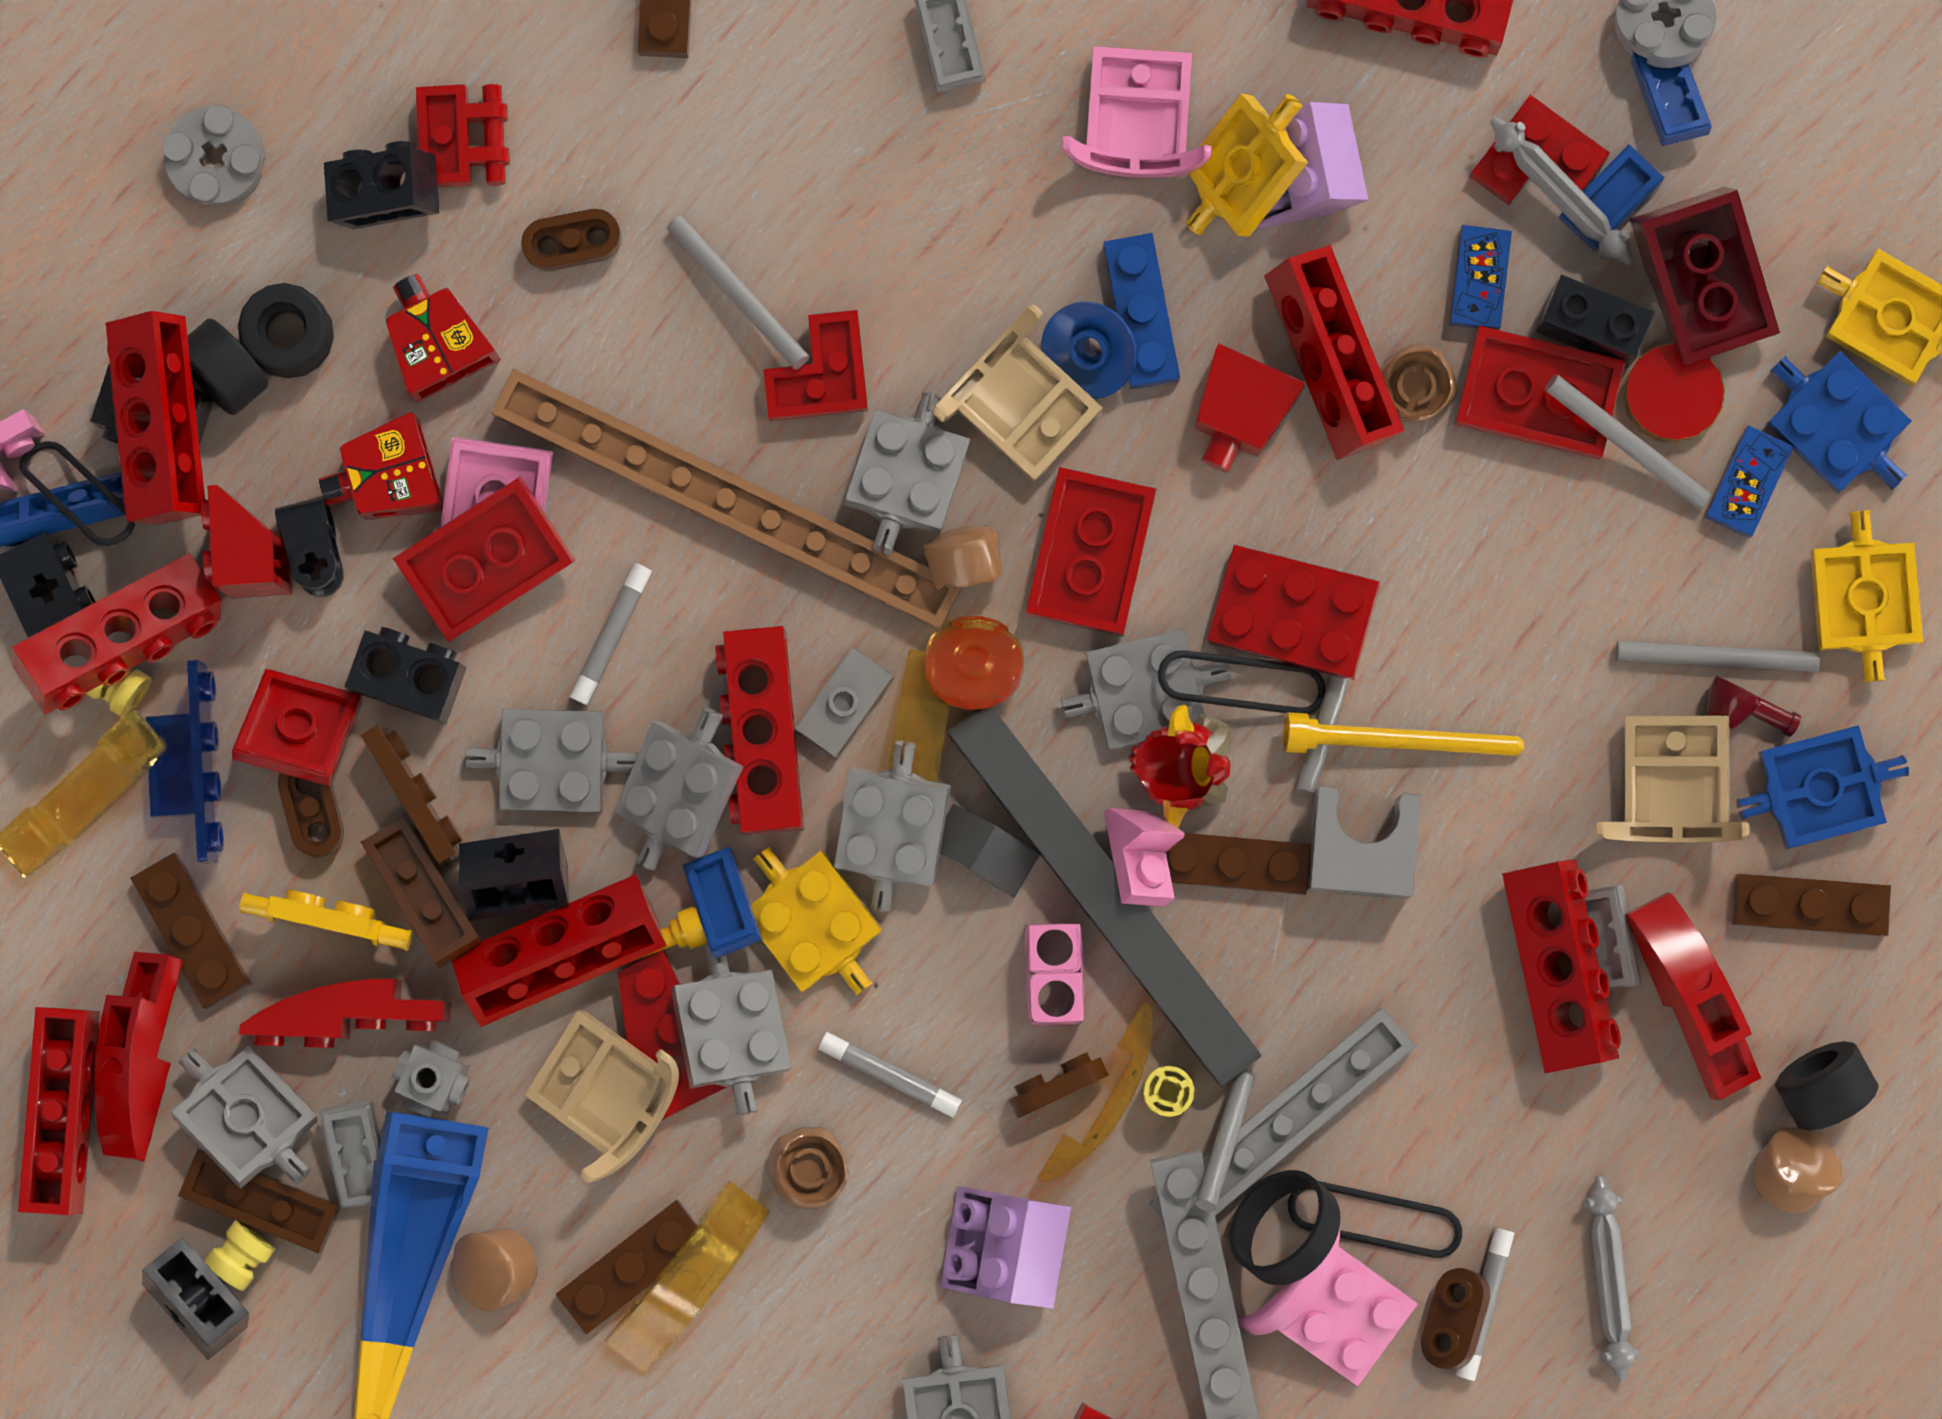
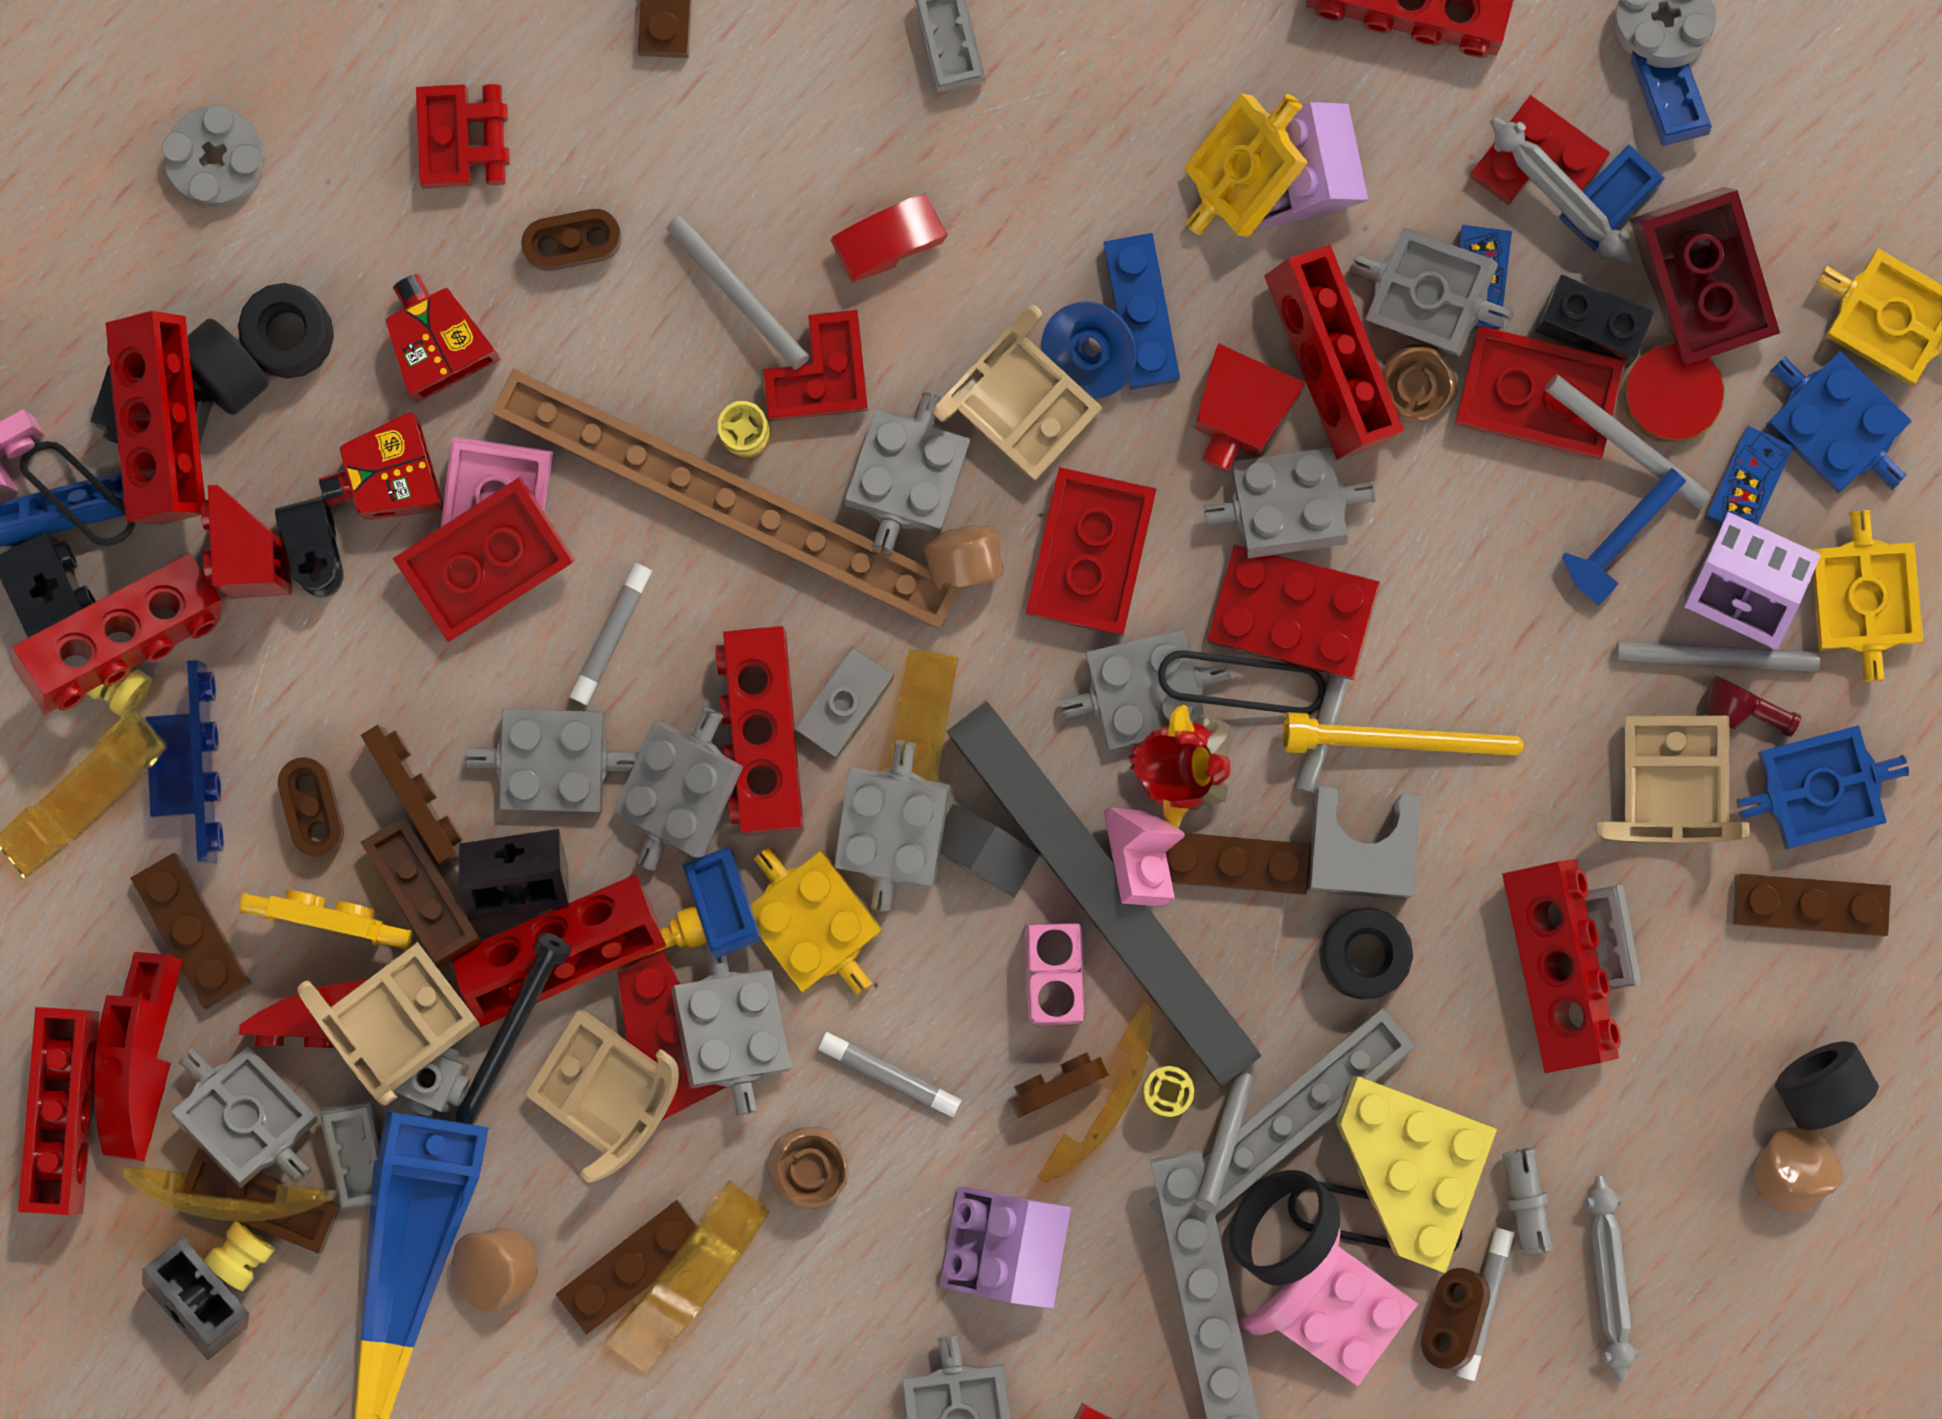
(168, 1189): none -> clear yellow slope
(297, 727): red plate -> none
(381, 195): black brick -> none
(393, 1022): none -> tan piece
(402, 685): black brick -> none
(549, 951): none -> black bar
(740, 422): none -> light yellow wheel
(888, 236): none -> red slope
(974, 662): tile -> none
(1138, 115): bright pink piece -> none
(1289, 502): none -> light grey plate
(1397, 950): none -> black tyre
(1415, 1167): none -> light yellow plate
(1431, 292): none -> light grey plate
(1528, 1201): none -> light grey pin
(1589, 573): none -> blue piece
(1698, 993): red slope -> none
(1752, 580): none -> lavender slope

